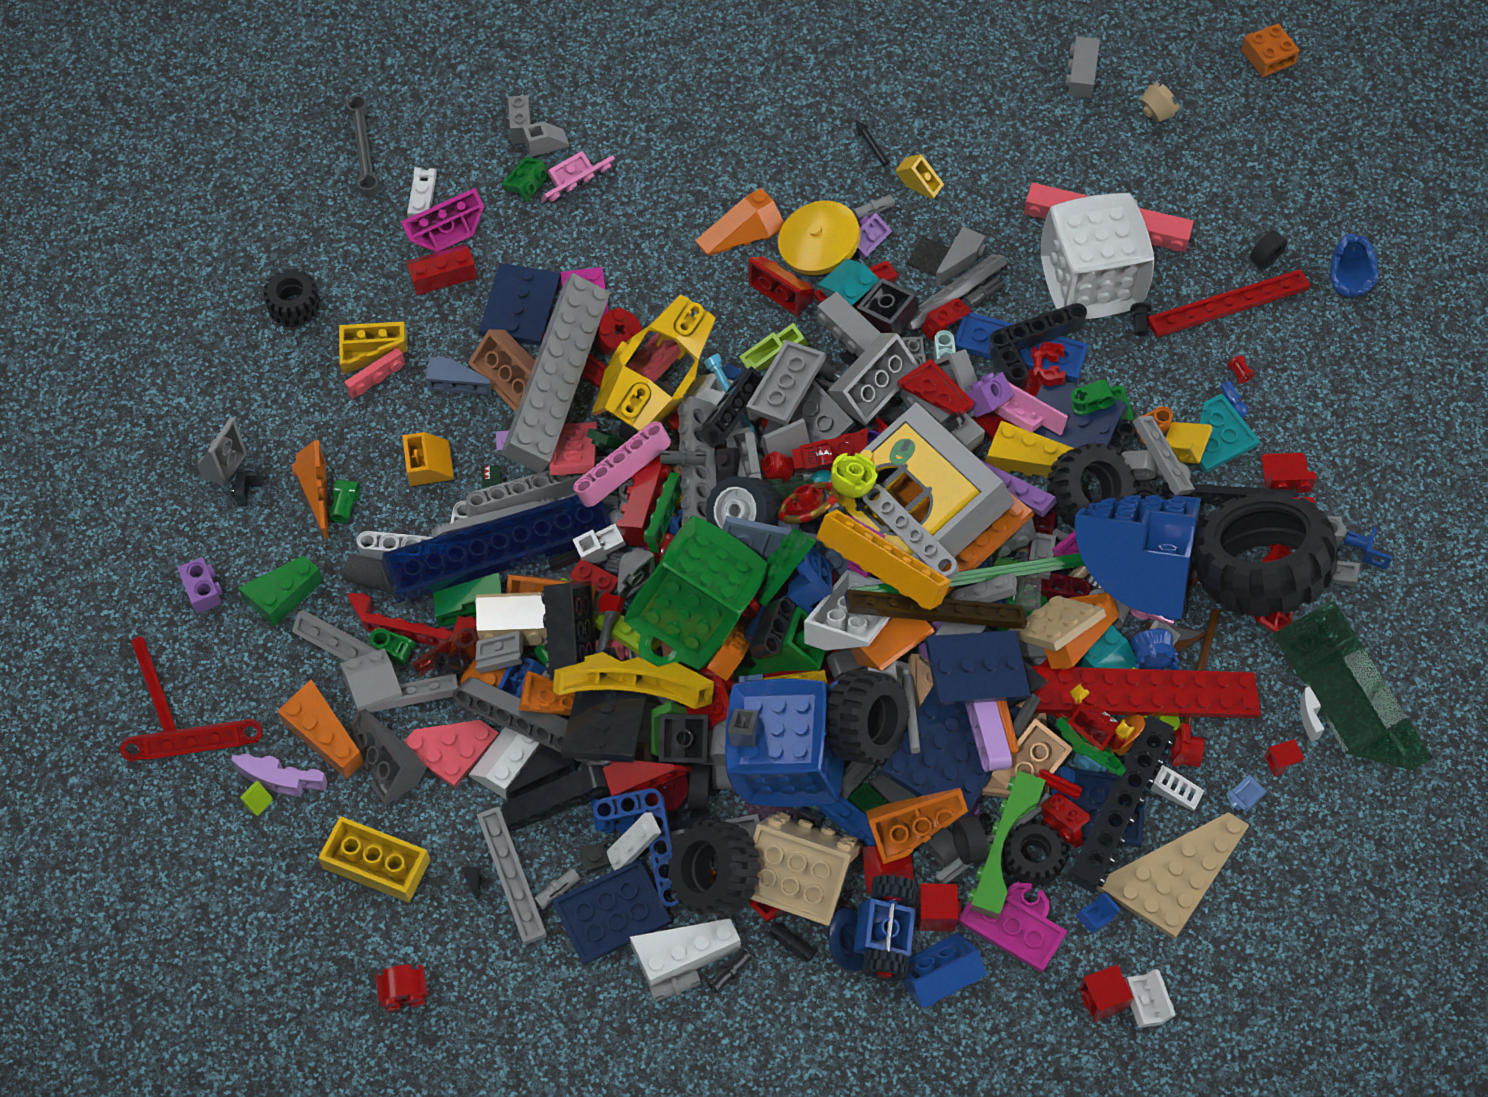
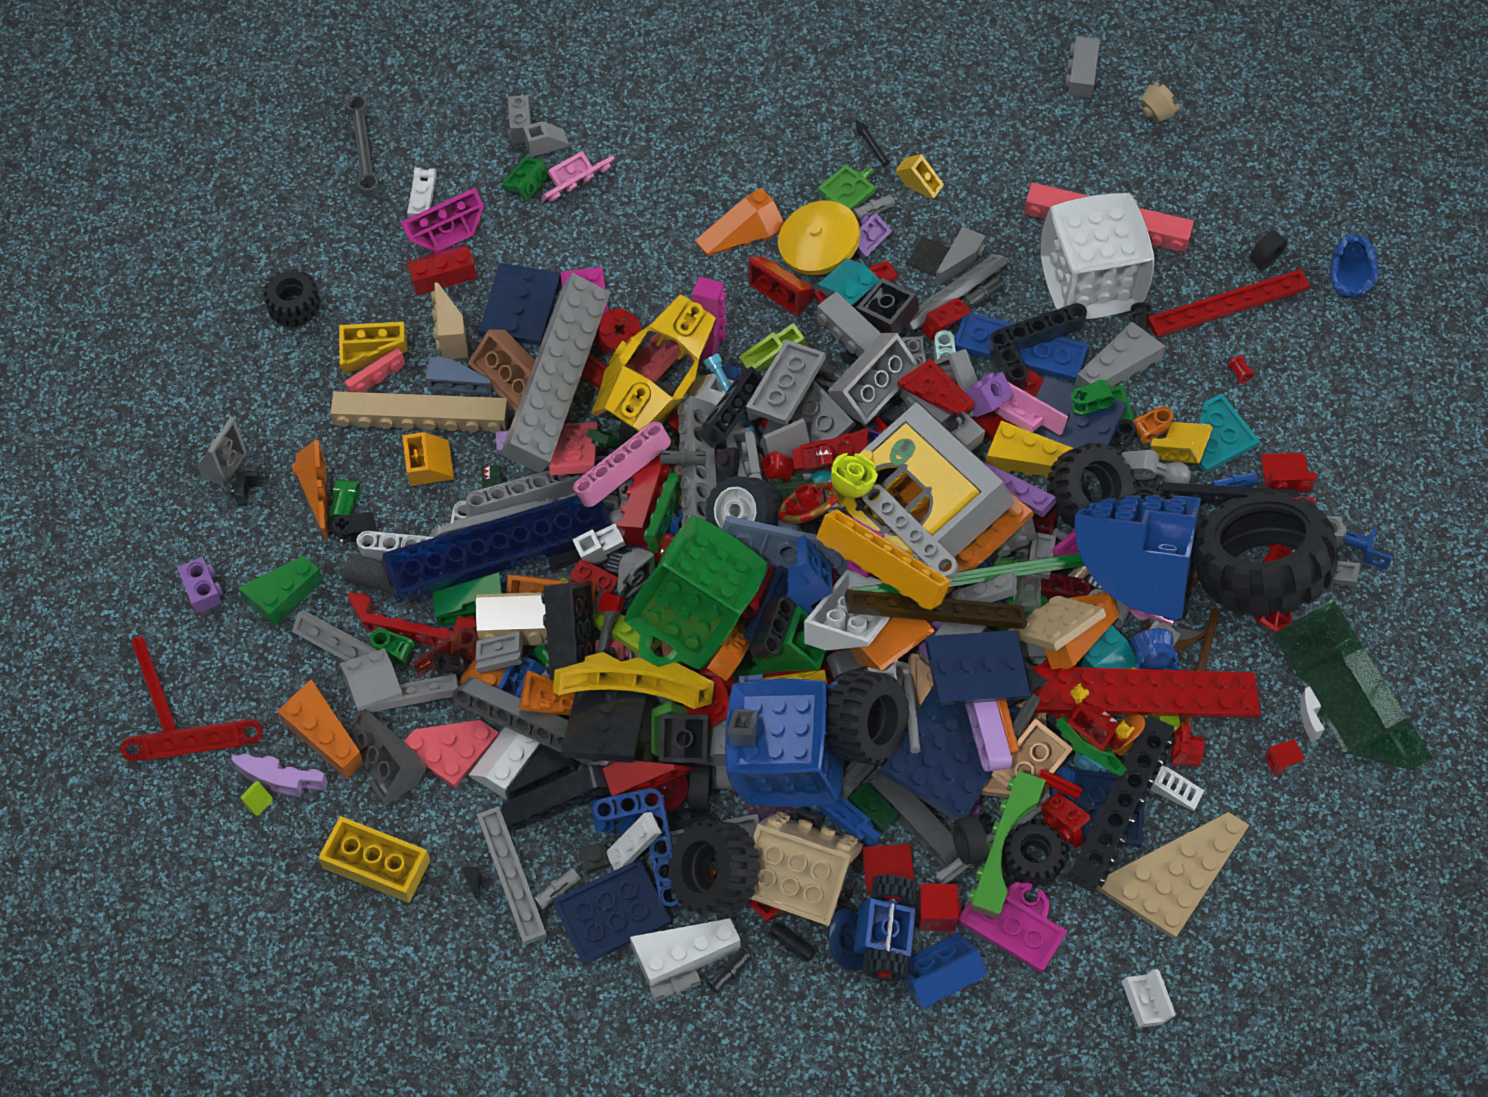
(353, 526): none -> black piece
(401, 986): red brick -> none
(419, 411): none -> tan brick
(449, 326): none -> tan slope
(712, 298): none -> dark pink wedge
(783, 562): green wing -> none
(848, 187): none -> bright green plate
(909, 822): orange wedge -> none
(1048, 376): red helmet -> none
(1098, 913): blue bracket -> none
(1105, 993): red head -> none
(1124, 356): none -> light grey wedge
(1163, 455): light grey plate -> none
(1232, 396): blue axle -> none
(1246, 794): medium blue bracket -> none
(1247, 480): none -> blue pin
(1270, 50): orange brick -> none

